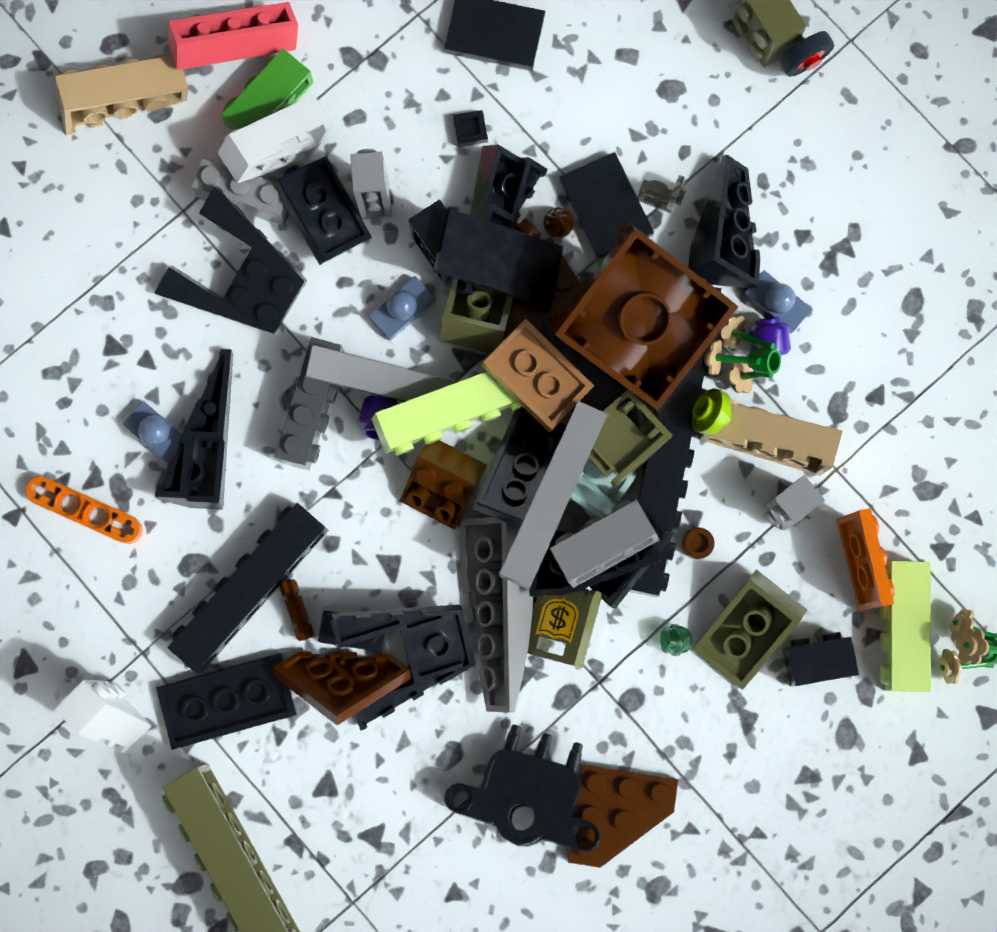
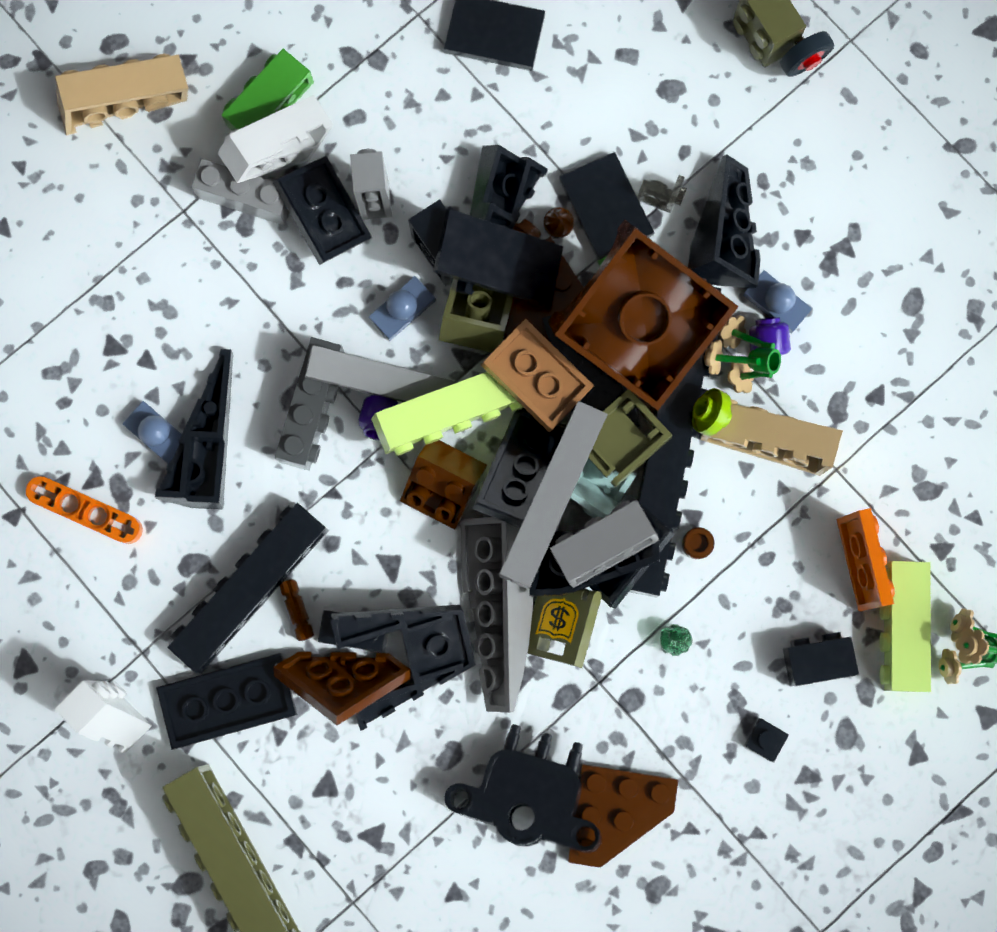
(232, 35): coral brick -> none
(263, 285): black wing -> none
(470, 128): black tile -> none
(750, 629): olive slope -> none
(766, 740): none -> black plate
(793, 503): light grey brick -> none

